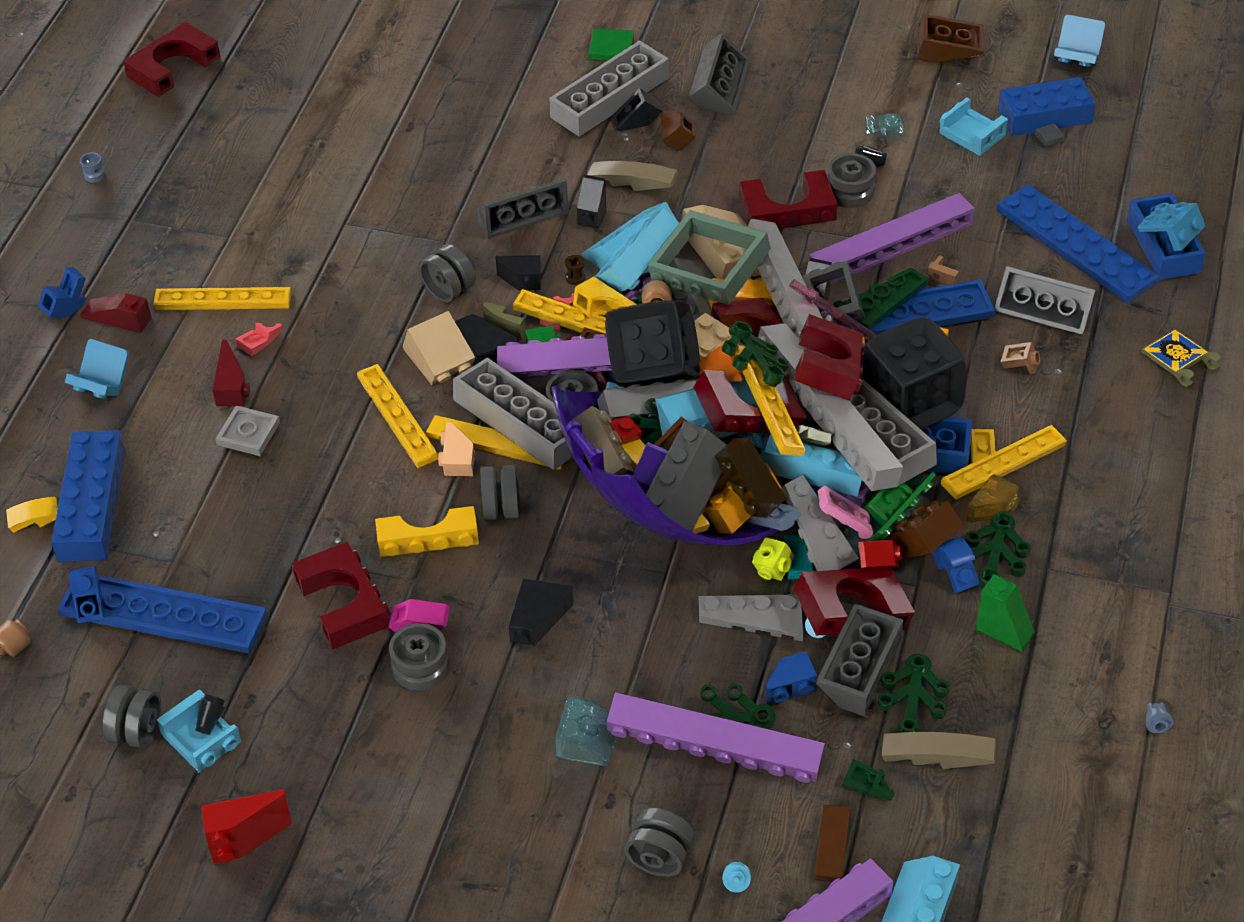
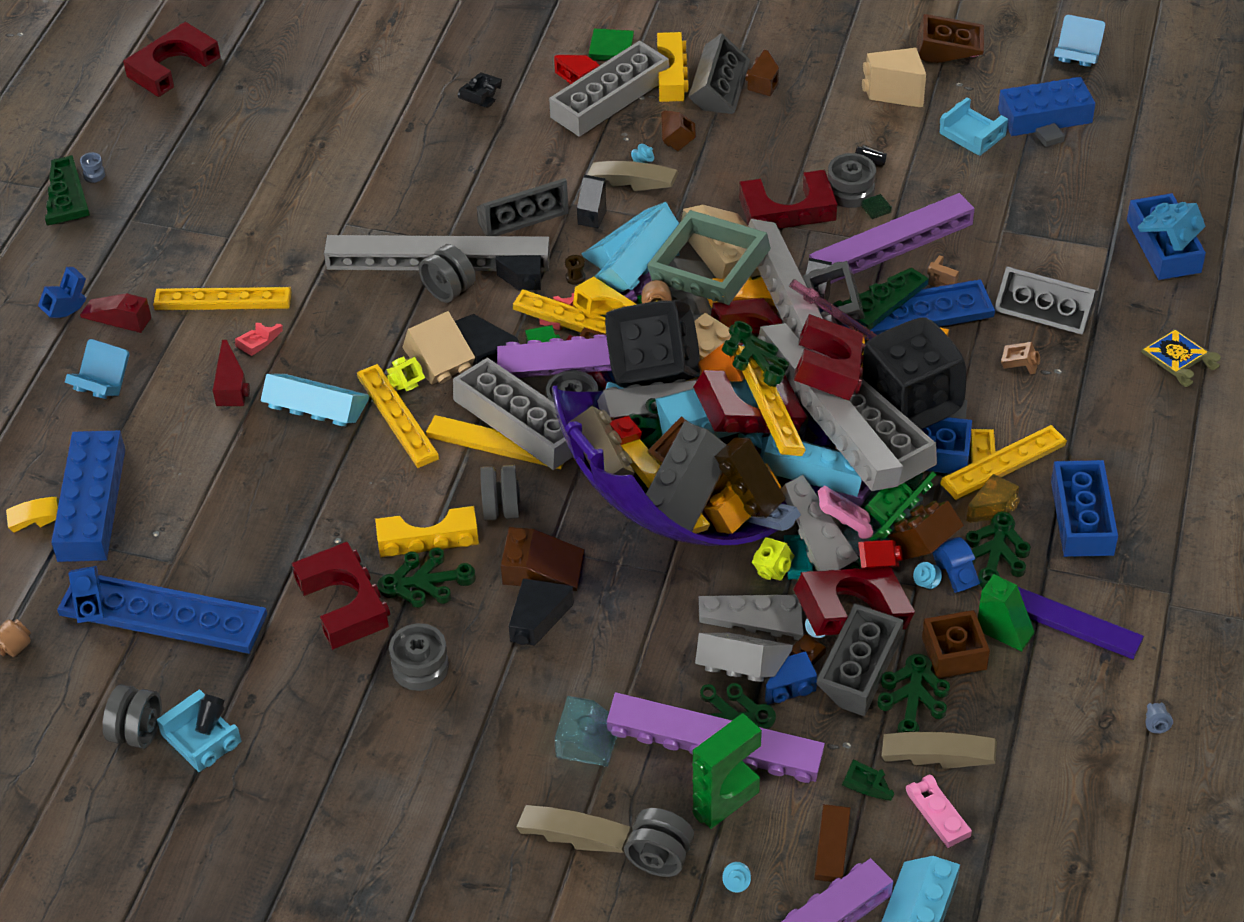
(65, 193): none -> dark green wing
(244, 823): red slope -> none
(247, 430): light grey plate -> none
(313, 398): none -> medium azure slope
(395, 584): none -> dark green plant
(406, 252): none -> light grey brick
(412, 373): none -> neon yellow brick
(420, 612): dark pink slope -> none
(458, 452): light nougat slope -> none
(480, 90): none -> black cylinder
(497, 316): olive slope -> none
(540, 558): none -> reddish brown slope
(573, 66): none -> red slope
(573, 827): none -> dark tan slope
(637, 111): black slope -> none
(643, 154): none -> medium azure wheel
(649, 465): dark purple slope -> none
(671, 81): none -> yellow arch
(719, 774): none -> green arch
(741, 655): none -> light grey slope
(764, 75): none -> reddish brown slope
(812, 647): none -> reddish brown plate
(813, 435): slope -> none
(876, 206): none -> clear green tile
(887, 124): clear light blue plate -> none
(895, 77): none -> tan slope
(927, 575): none -> medium azure wheel
(938, 811): none -> bright pink plate
(955, 644): none -> reddish brown brick
(1078, 243): blue plate -> none
(1081, 625): none -> dark purple tile
(1084, 508): none -> blue brick

